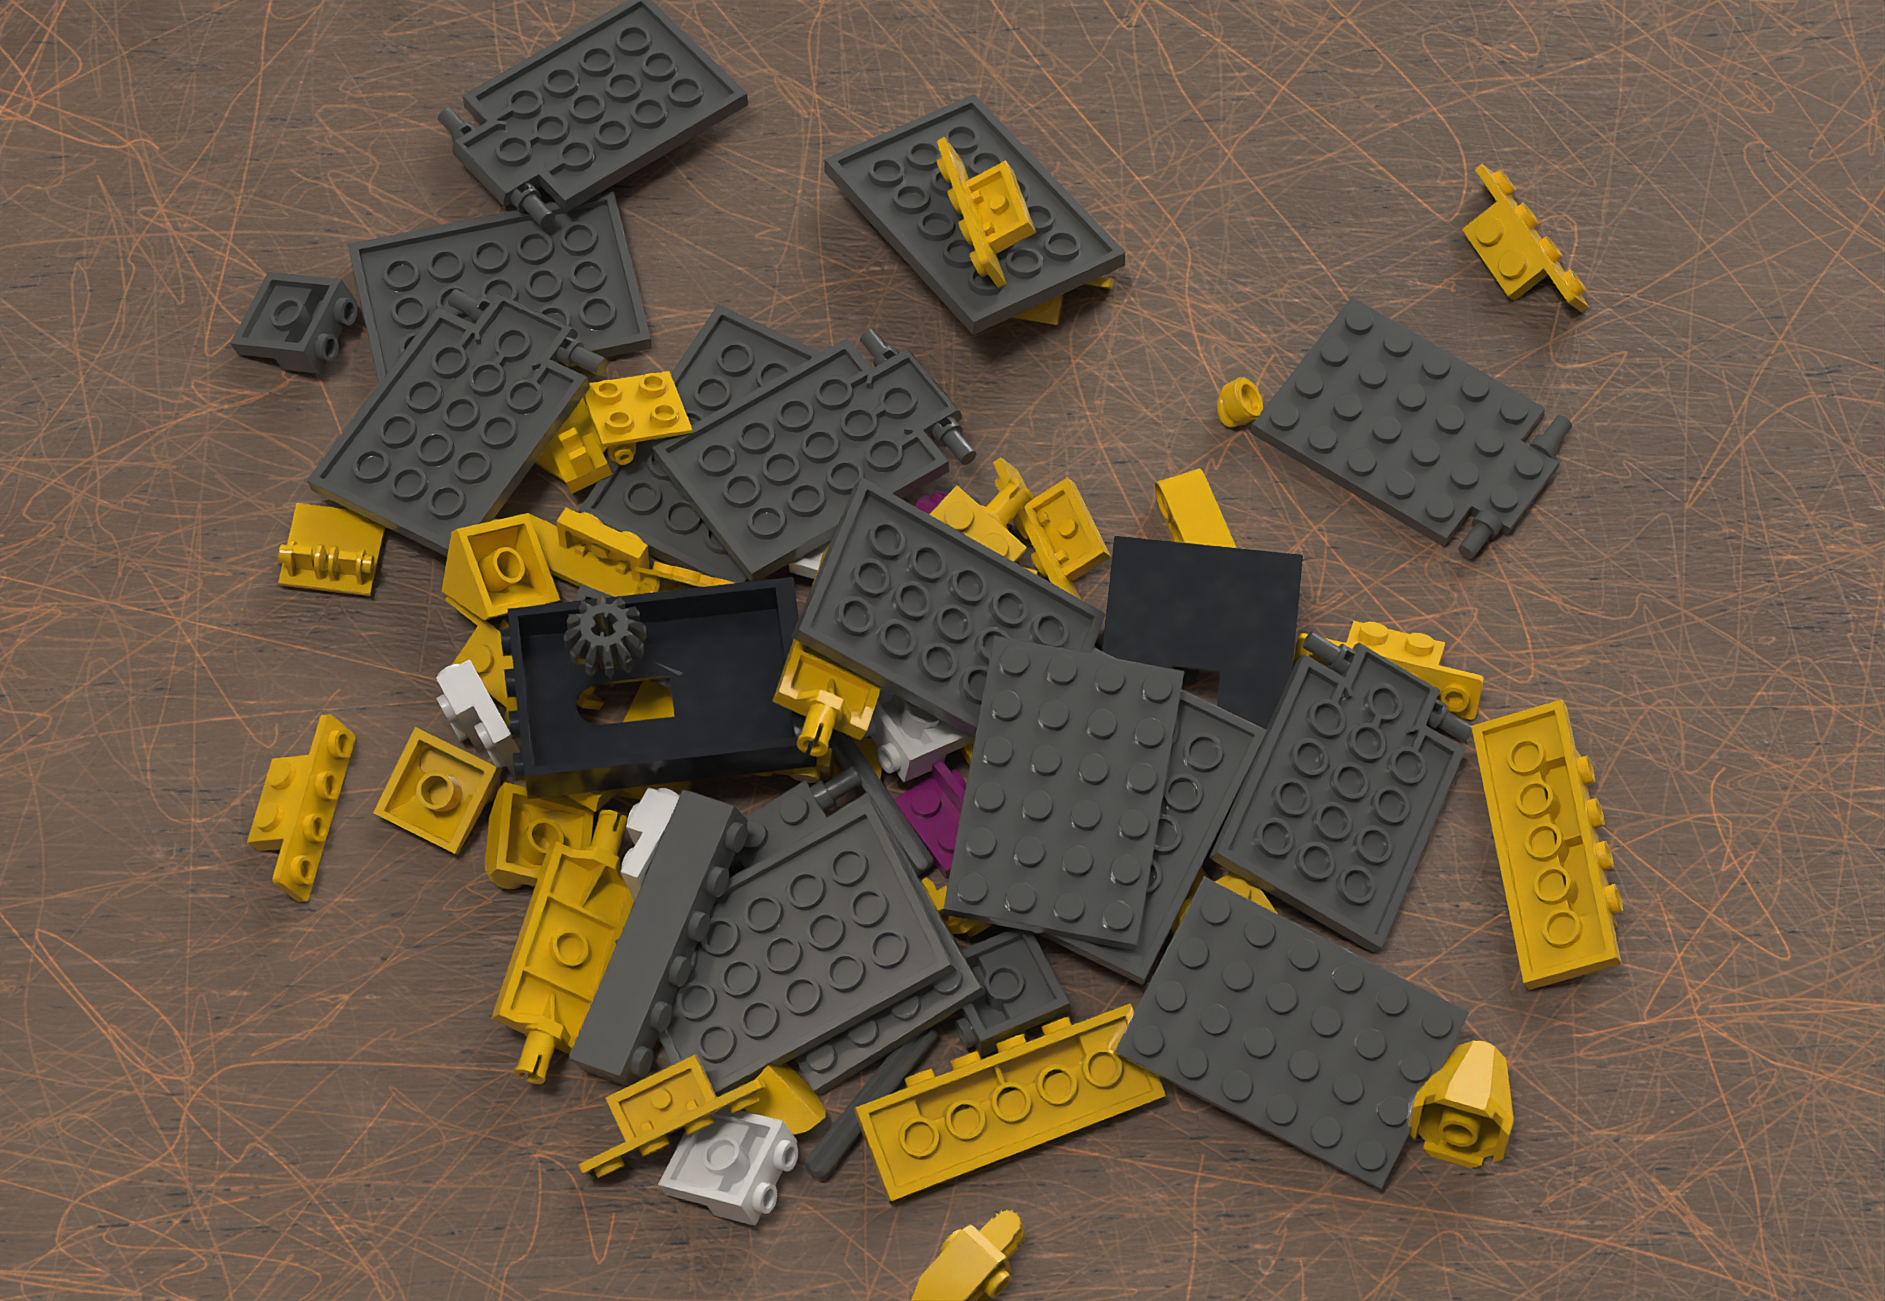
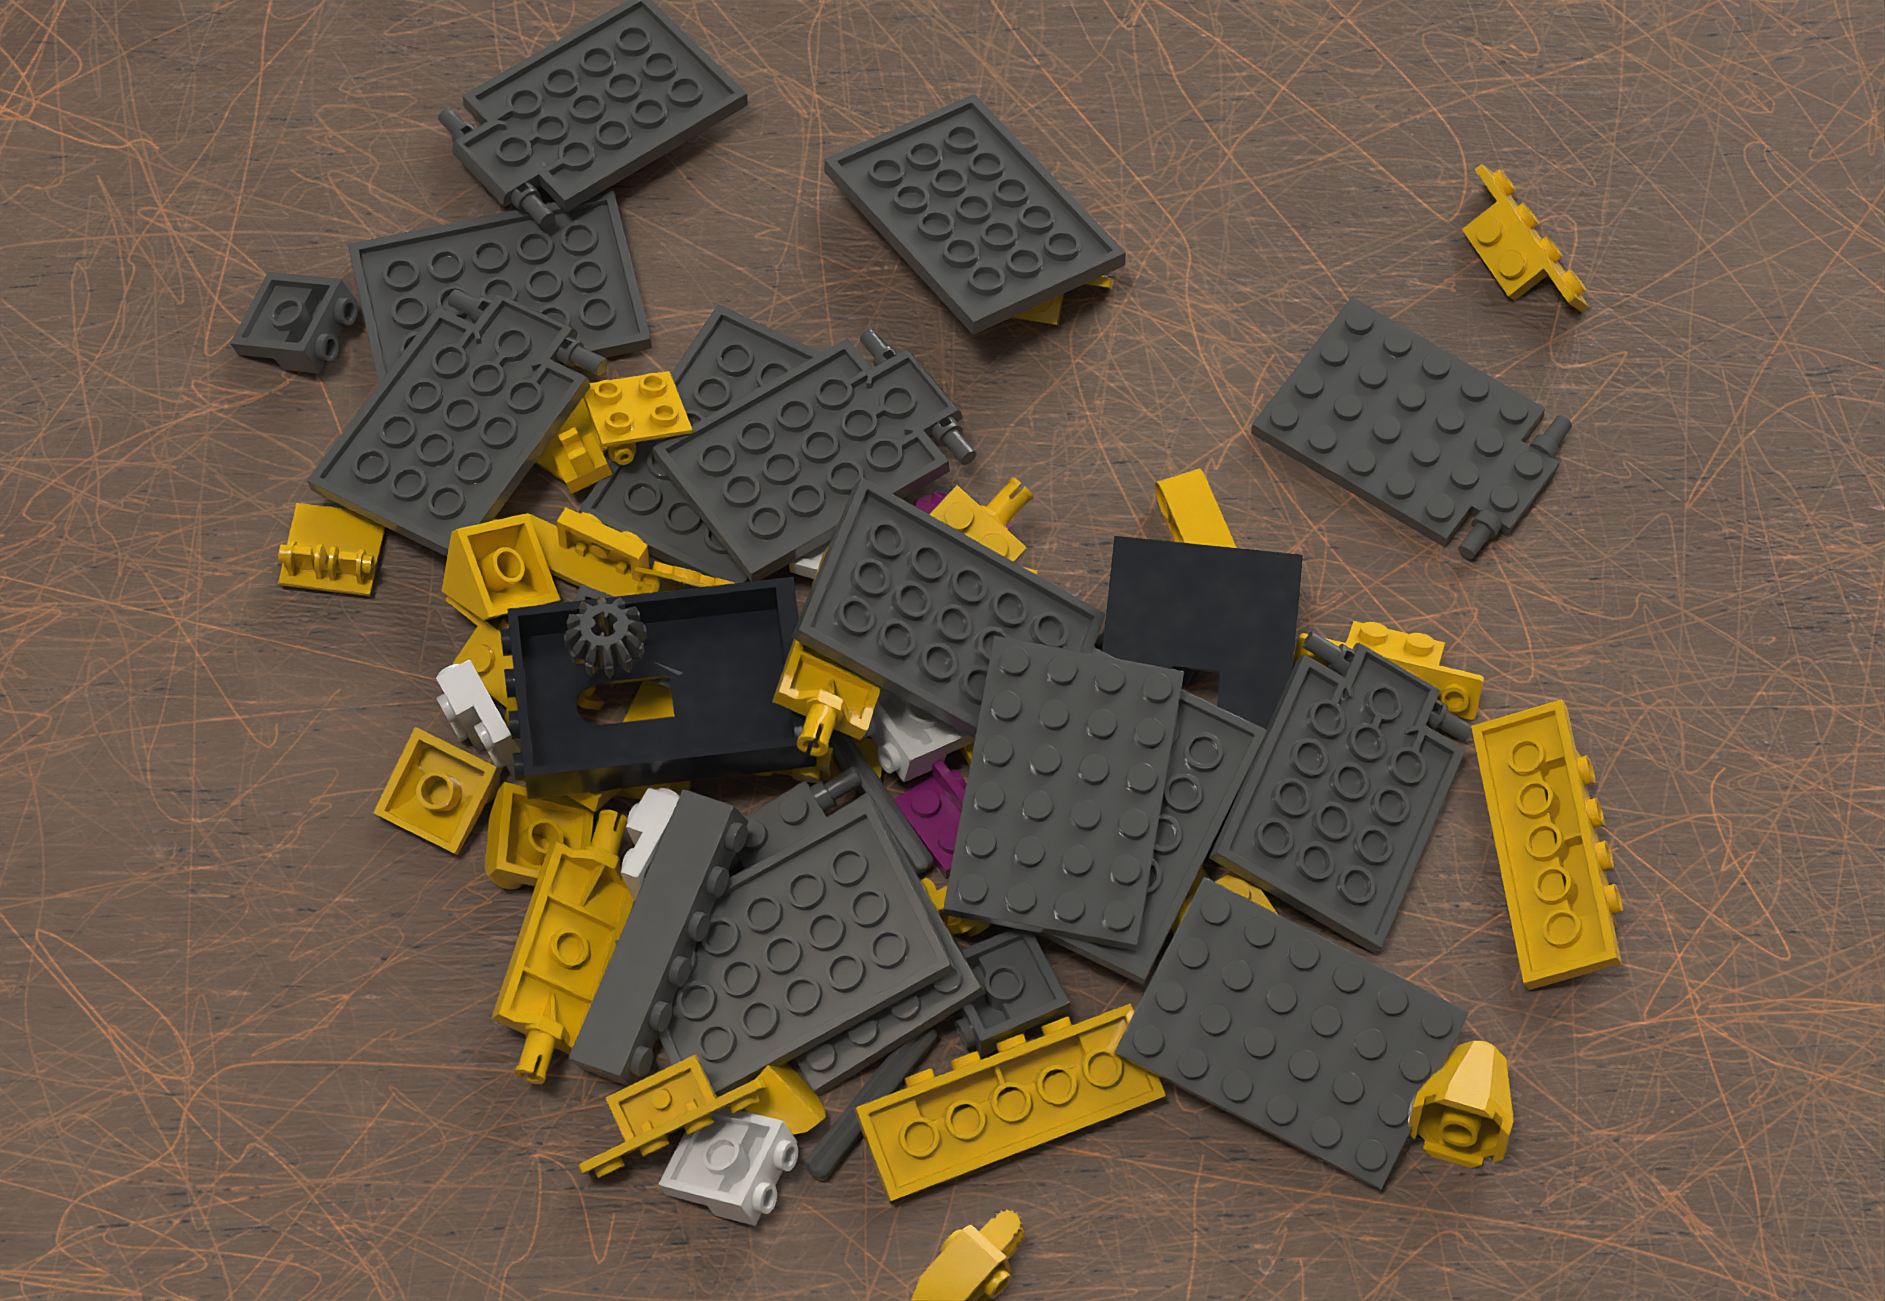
(300, 805): yellow bracket -> none
(991, 210): yellow bracket -> none
(1059, 530): yellow bracket -> none
(1239, 403): yellow tile -> none

